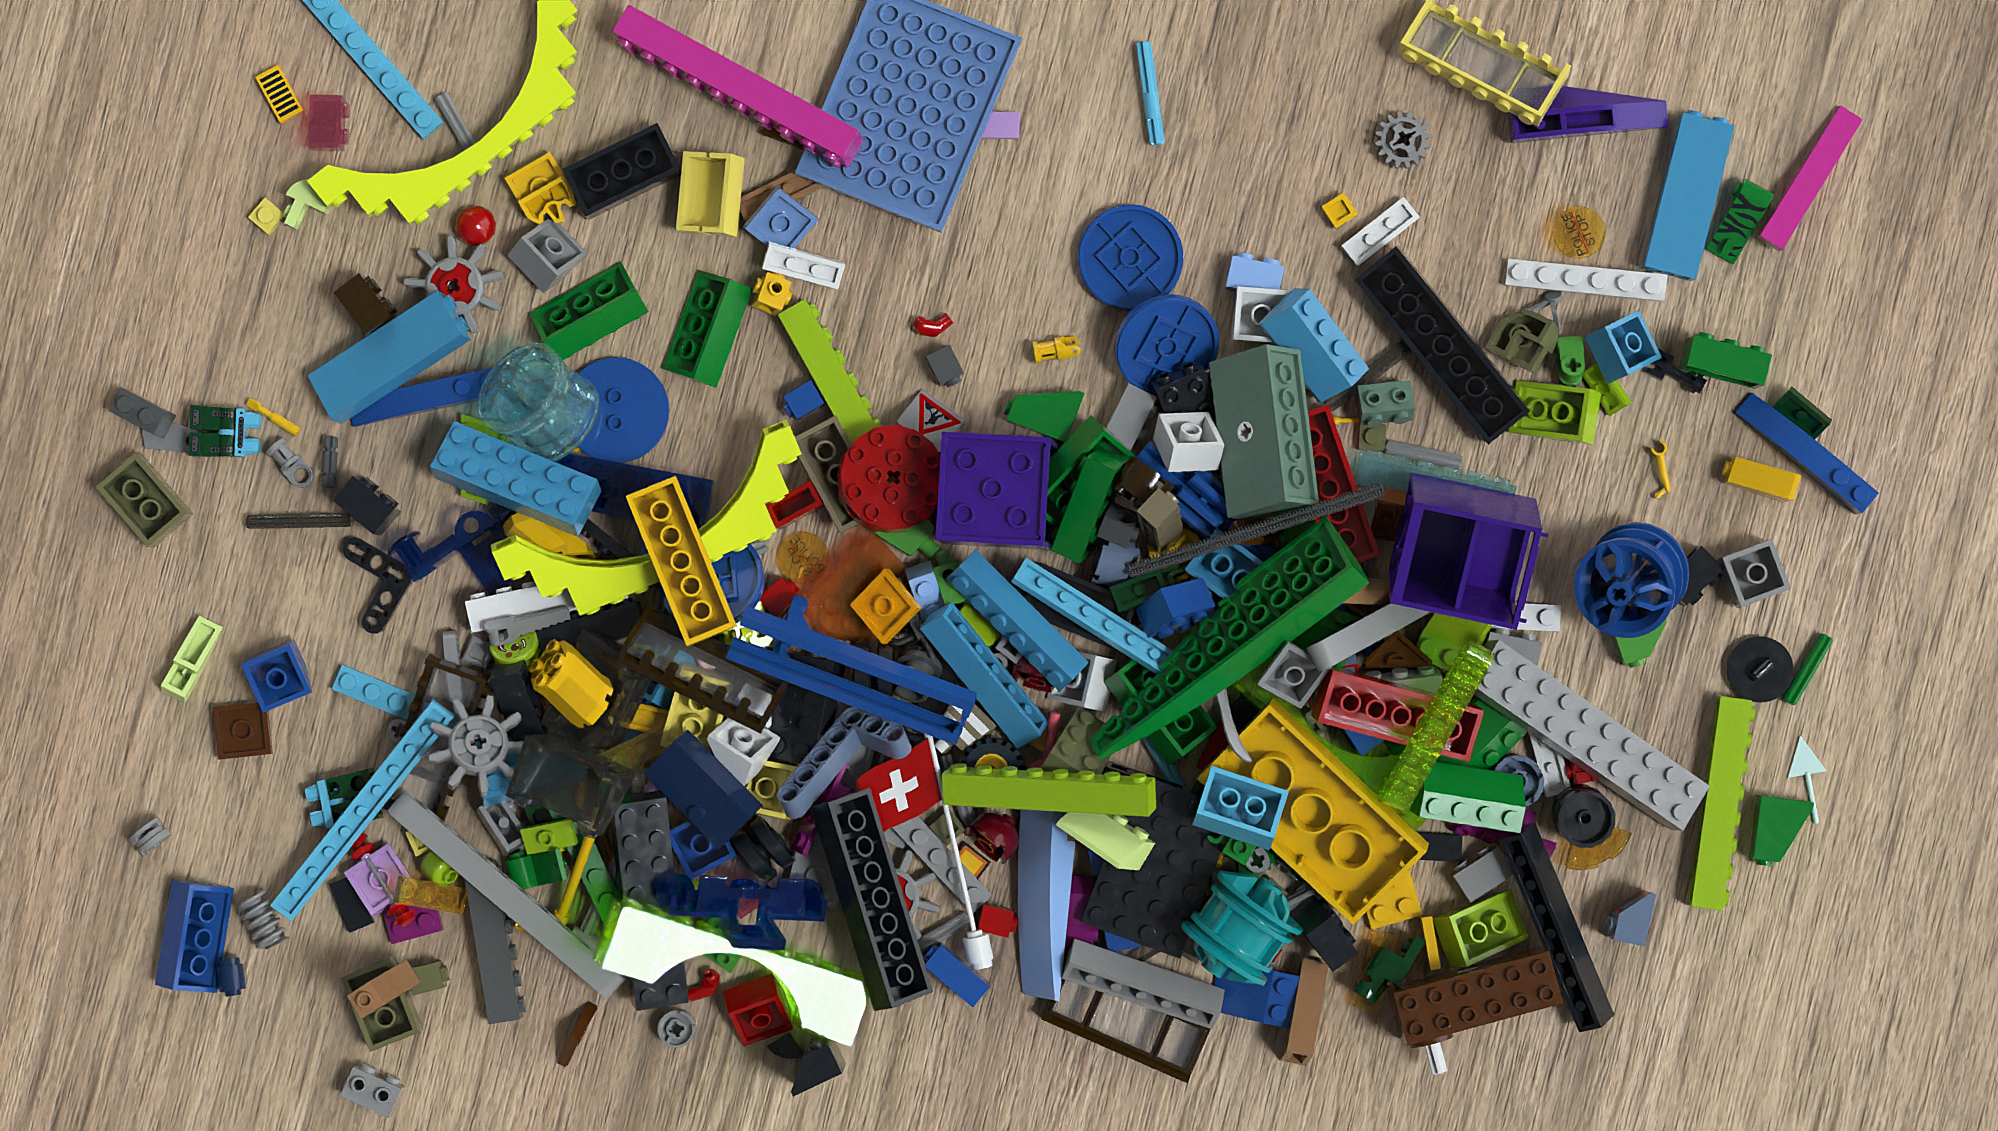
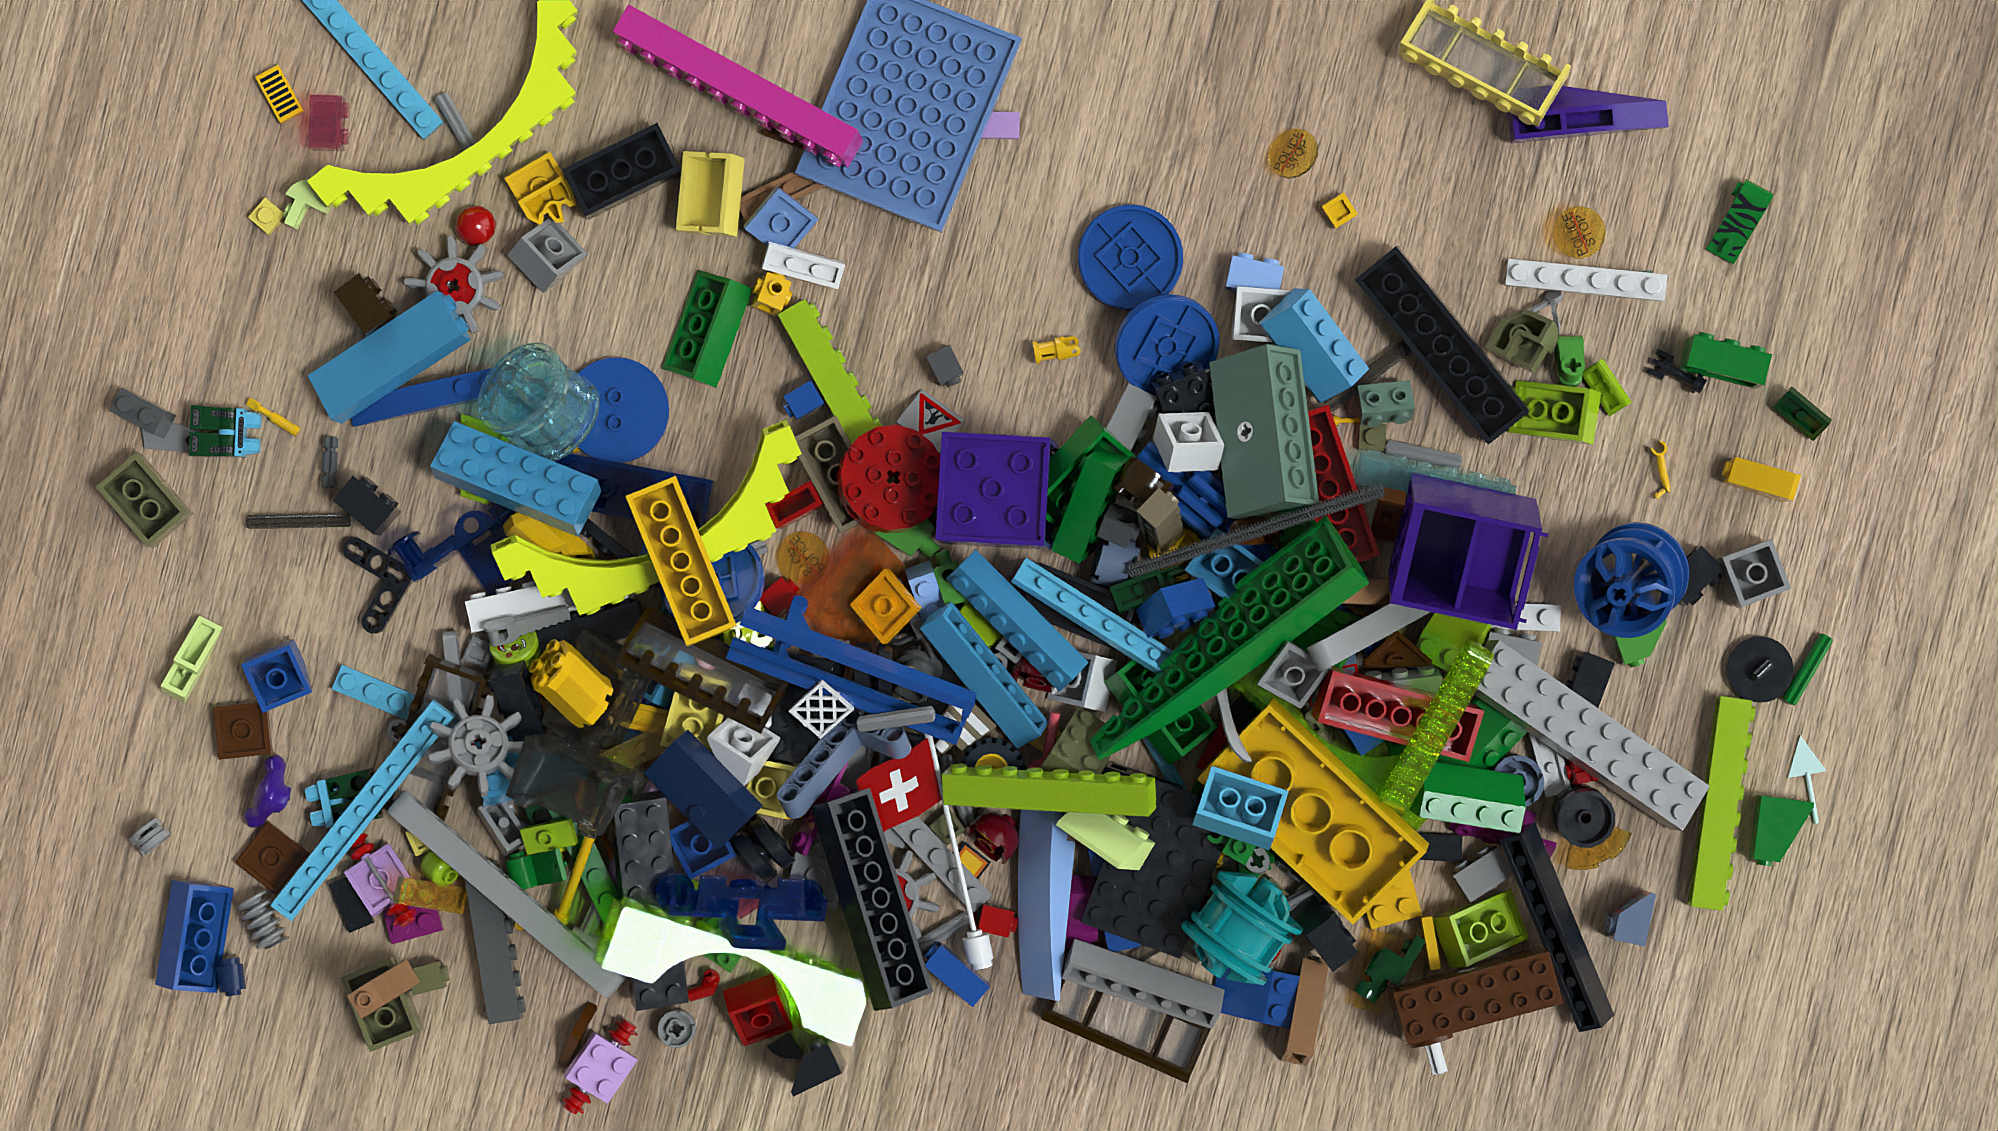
(270, 794): none -> dark purple head
(272, 857): none -> reddish brown tile
(291, 464): light grey connector -> none
(373, 1089): light grey brick -> none
(589, 311): green slope -> none
(600, 1067): none -> lavender plate
(808, 696): none -> white window
(896, 719): none -> light grey axle
(932, 328): red arm -> none
(1045, 413): green slope -> none
(1150, 93): medium azure axle -> none
(1293, 153): none -> clear yellow piece
(1380, 231): white plate -> none
(1396, 130): light grey gear -> none
(1590, 677): none -> black brick
(1623, 347): dark azure brick -> none
(1687, 195): dark azure brick -> none
(1807, 454): blue slope -> none
(1809, 179): dark pink slope -> none

